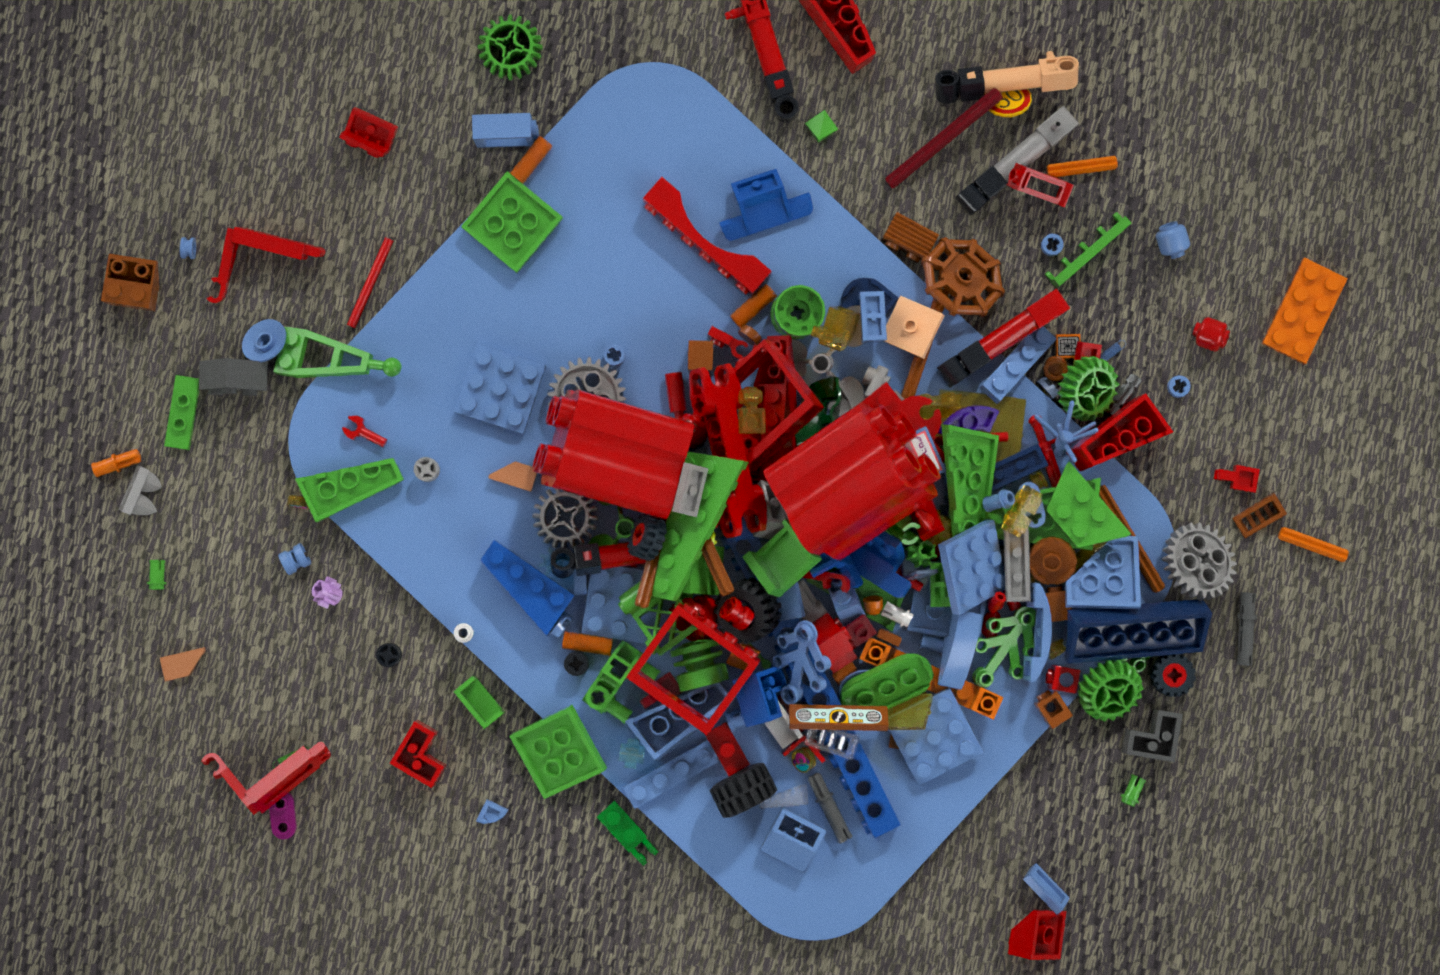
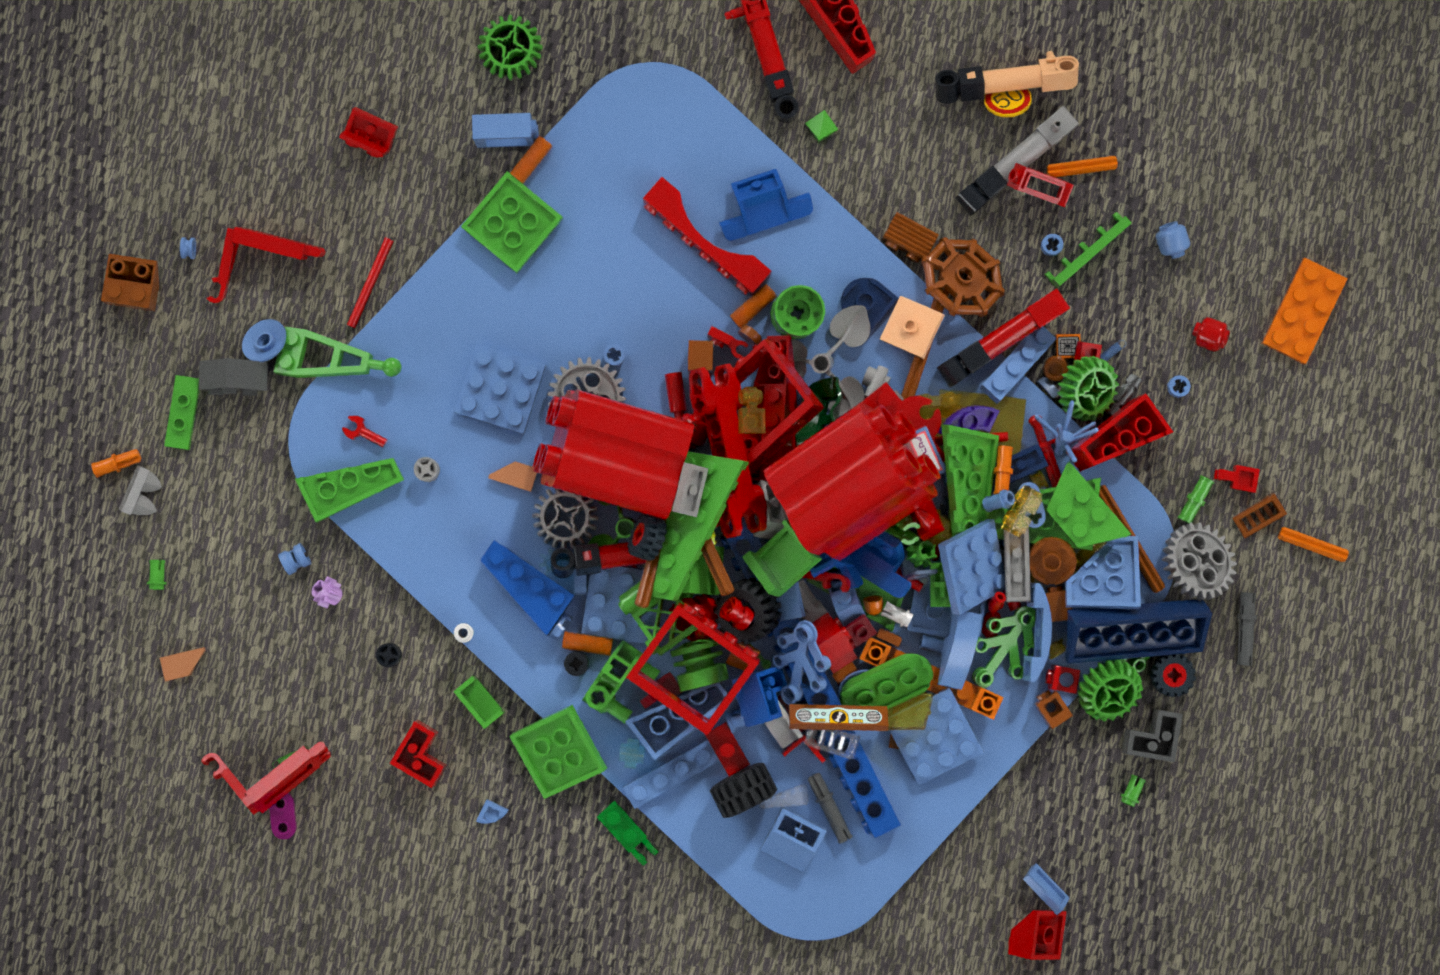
(297, 502): clear yellow tile -> none
(803, 759): clear yellow tile -> none
(838, 328): clear yellow brick -> none
(872, 316): medium blue hinge -> none
(943, 138): dark red axle -> none
(1003, 468): none -> orange pin
(1196, 499): none -> bright green pin

